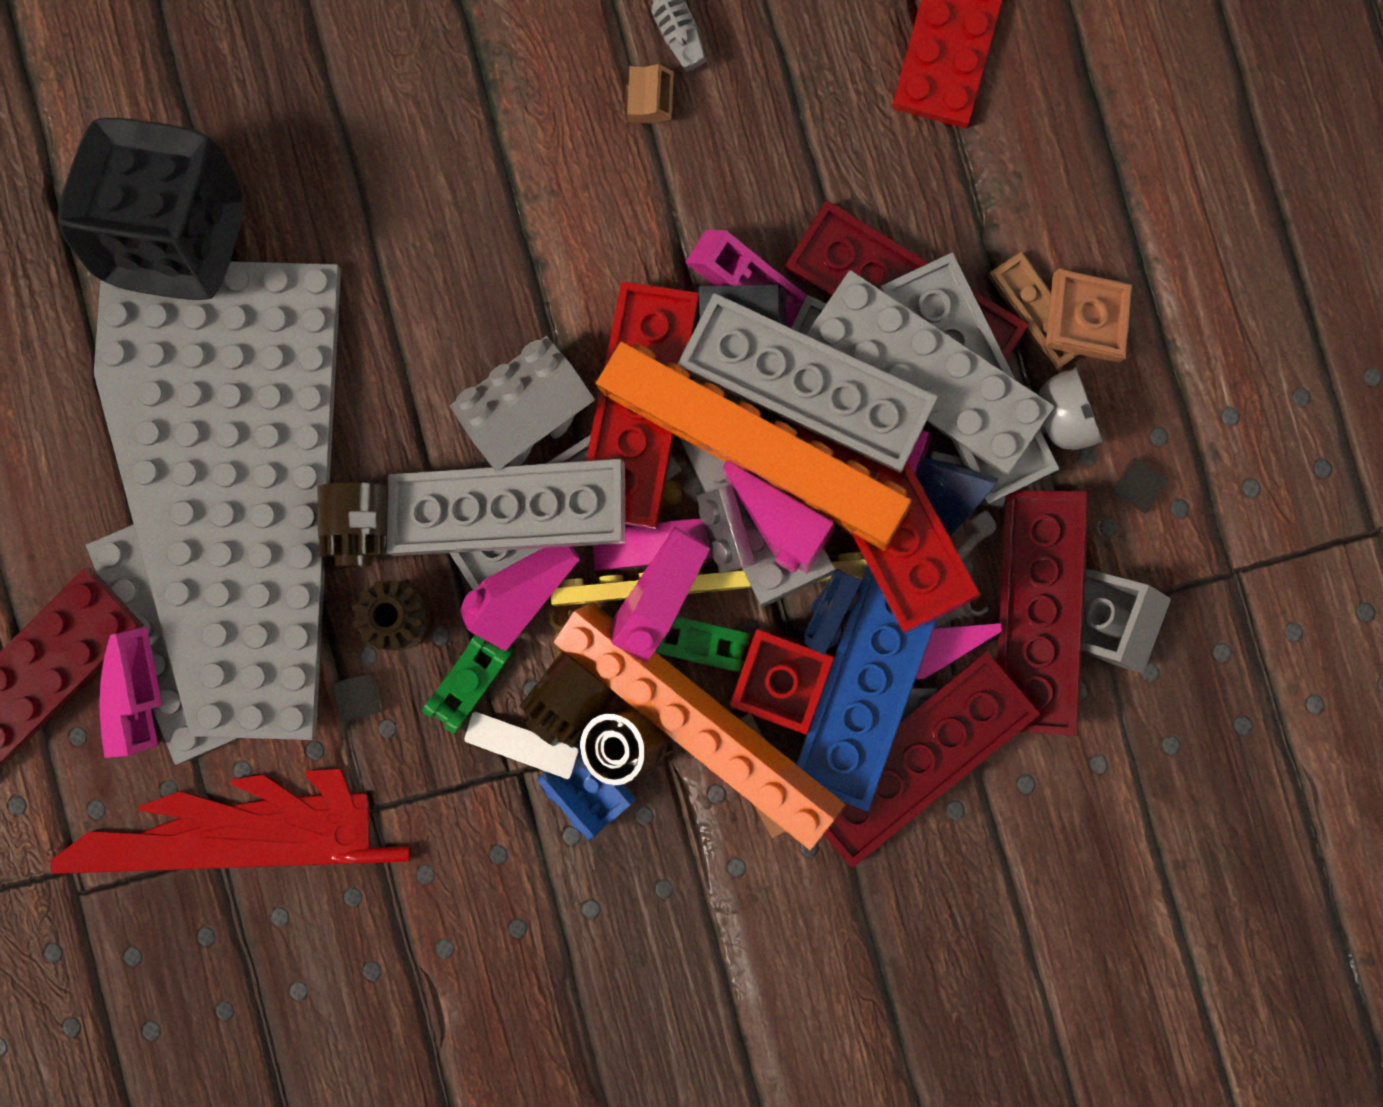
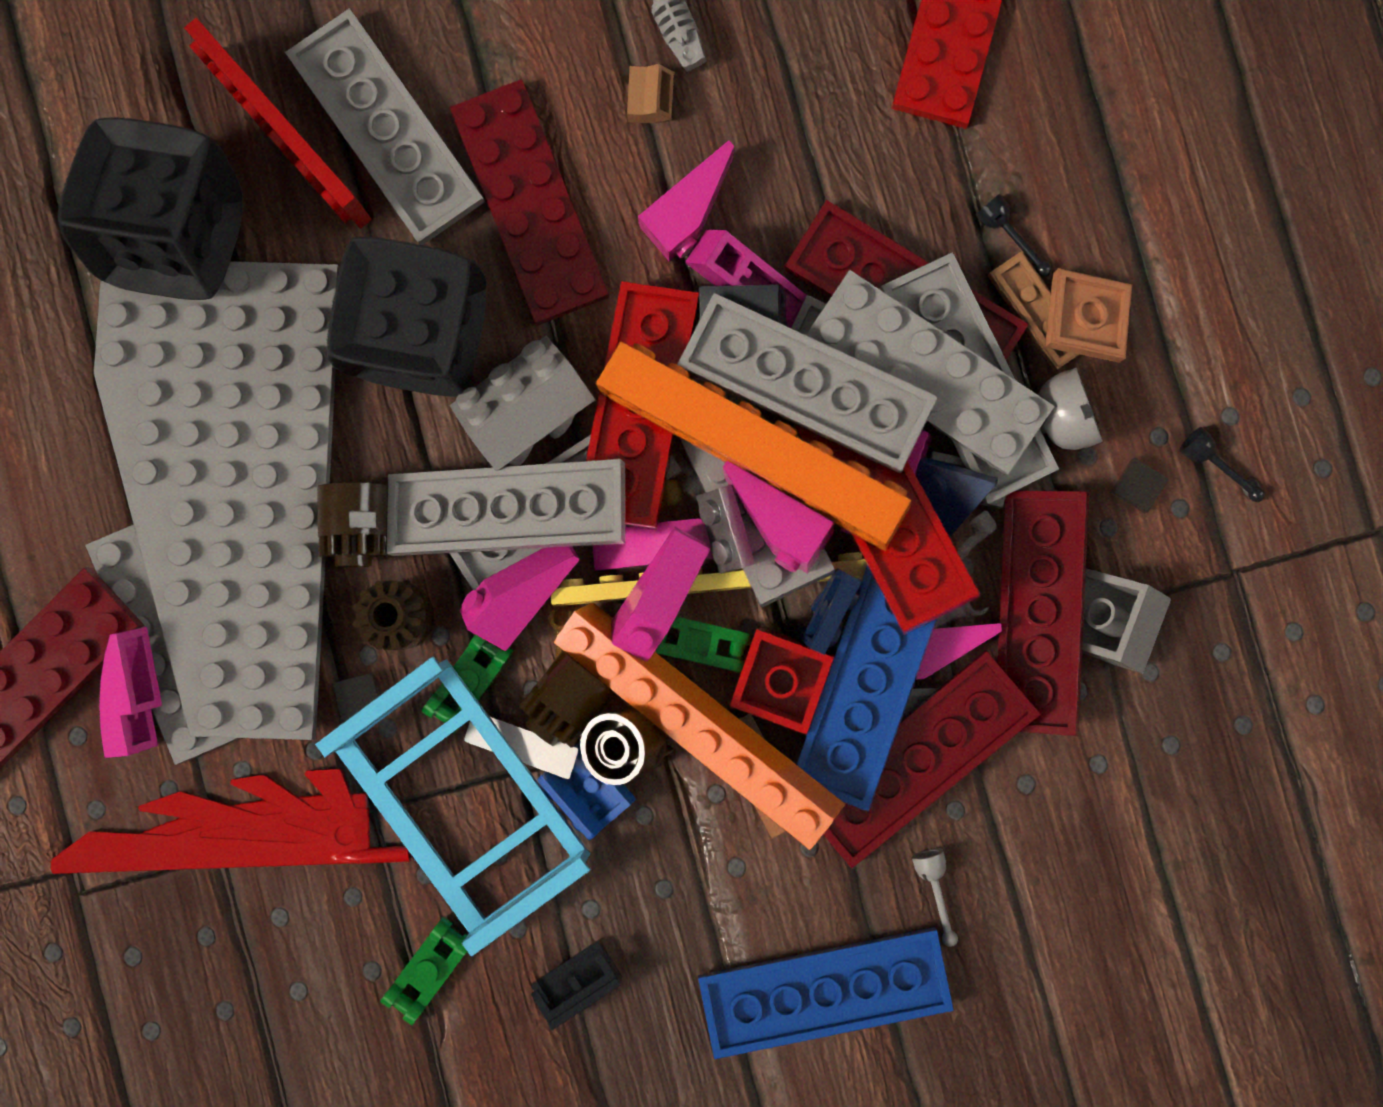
(275, 125): none -> red plate
(385, 127): none -> light grey plate
(407, 316): none -> black piece
(426, 971): none -> green plate
(481, 929): none -> medium azure piece
(529, 202): none -> dark red plate
(575, 984): none -> black hinge
(681, 212): none -> dark pink slope
(825, 992): none -> blue plate
(931, 867): none -> light grey hinge
(996, 215): none -> black hinge
(1201, 447): none -> black hinge

